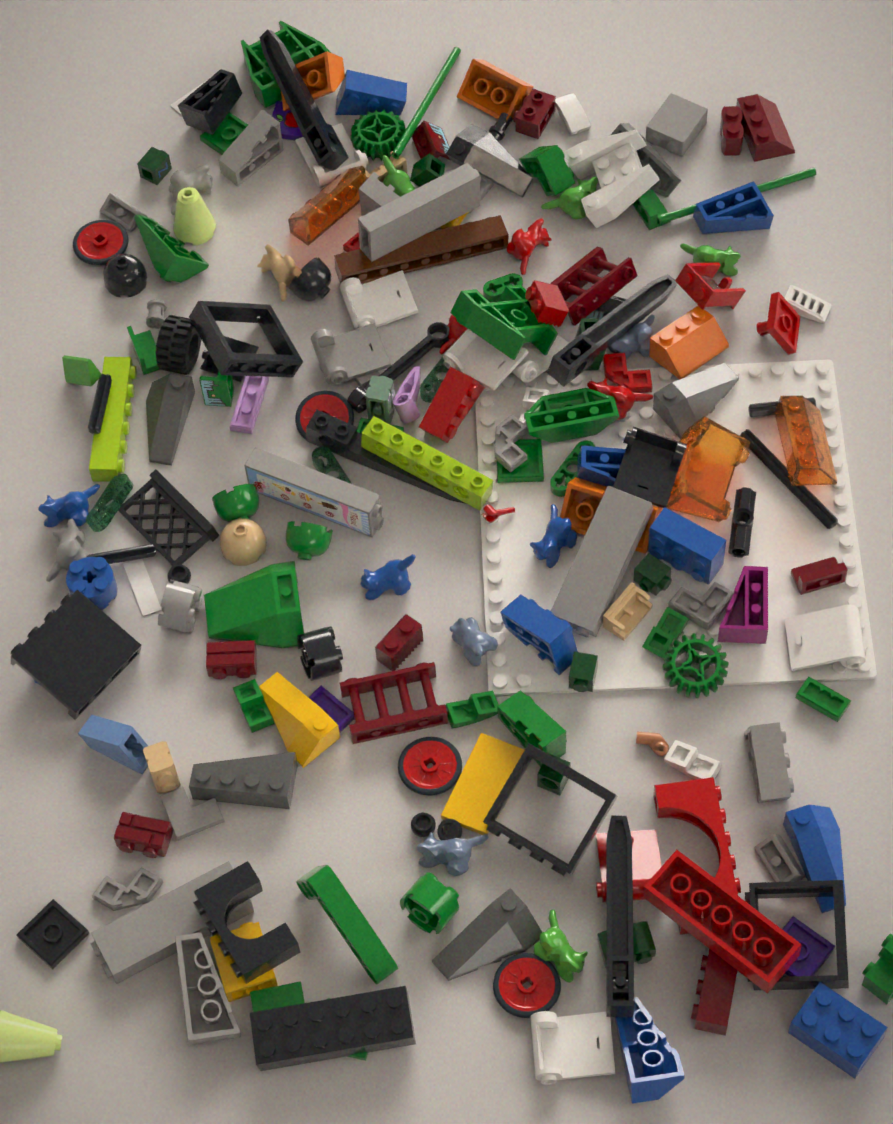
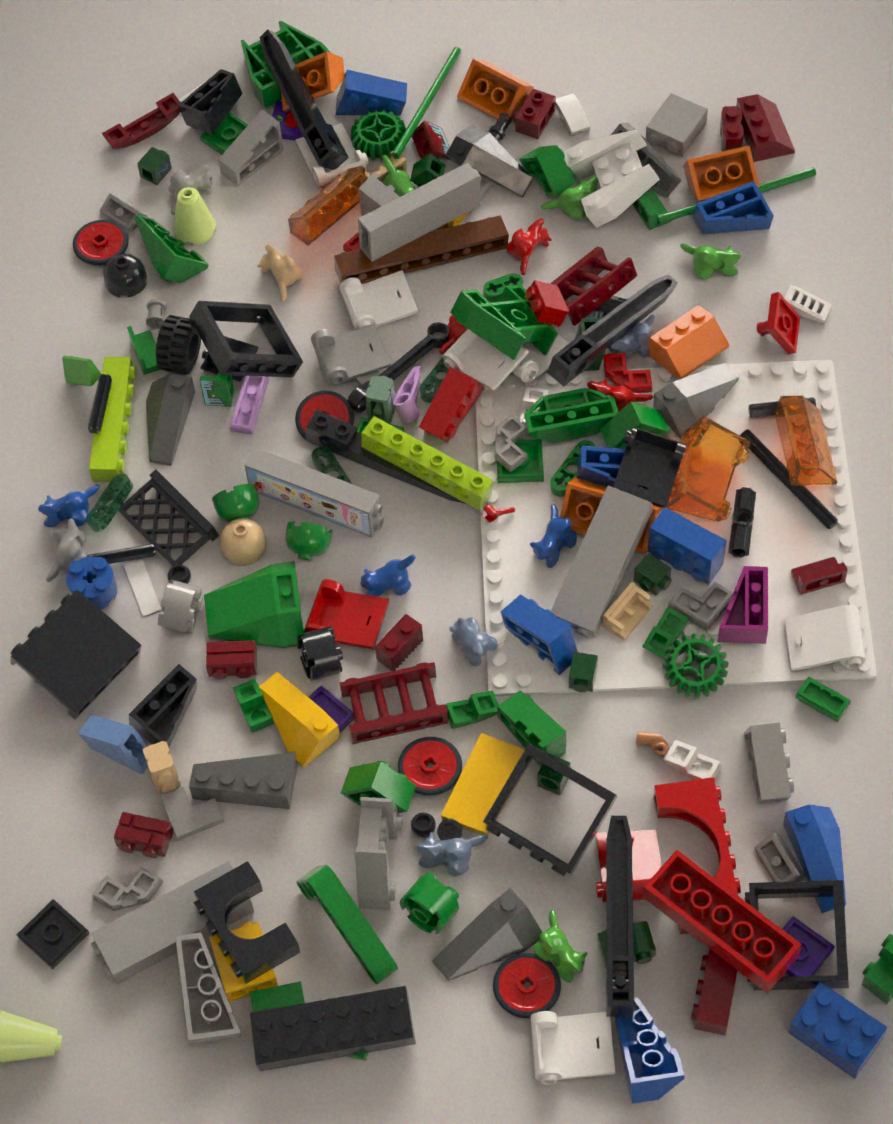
(145, 126): none -> dark red slope
(164, 707): none -> black wedge
(312, 281): black cylinder -> none
(347, 614): none -> red door
(377, 824): none -> light grey wedge
(378, 781): none -> green brick
(633, 415): none -> green brick
(699, 285): red window -> none
(720, 172): none -> orange slope

